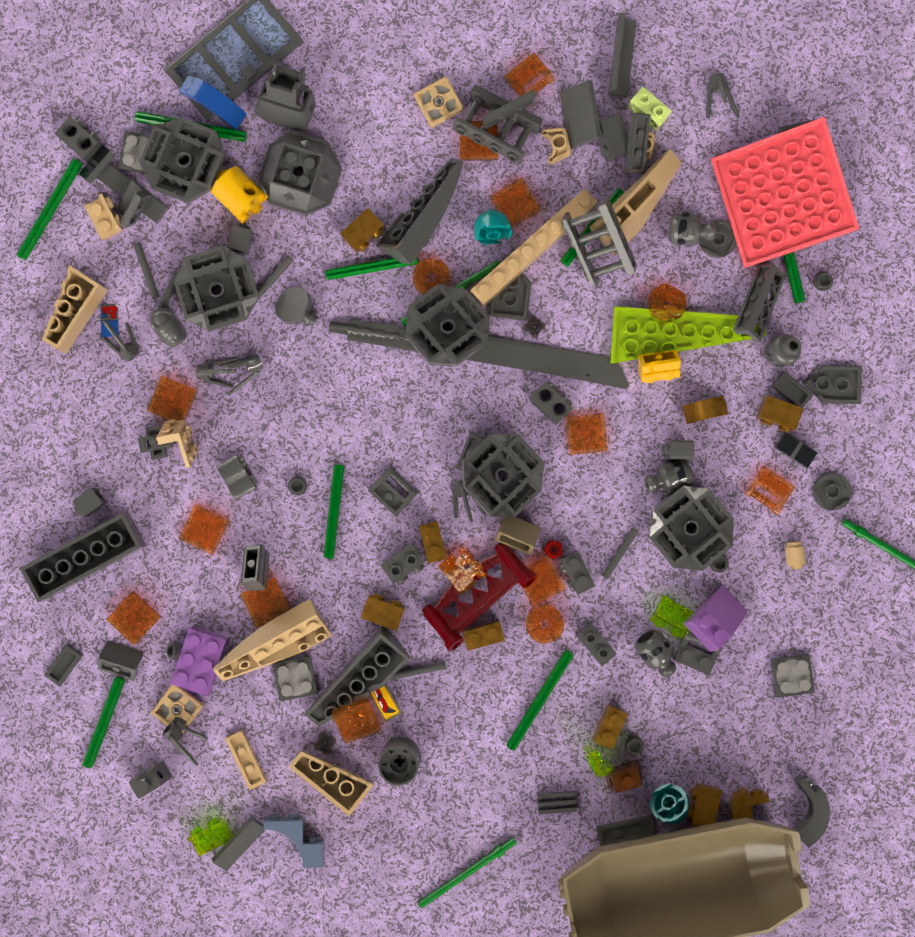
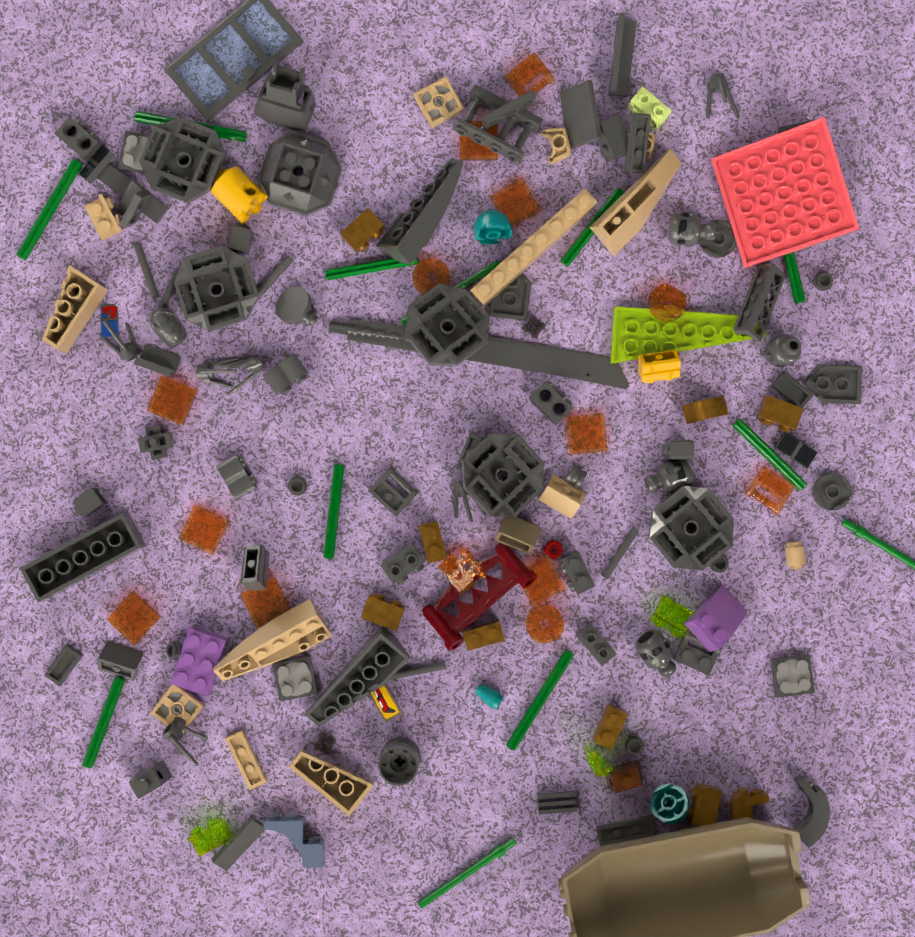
(158, 361): none -> dark grey panel
(181, 432): tan bracket -> none
(213, 101): blue arch -> none
(286, 374): none -> dark grey brick
(356, 720): clear orange plate -> none
(489, 696): none -> teal cone
(562, 496): none -> tan panel
(575, 476): none -> dark grey wheel
(613, 228): dark grey fence -> none
(769, 454): none -> green axle

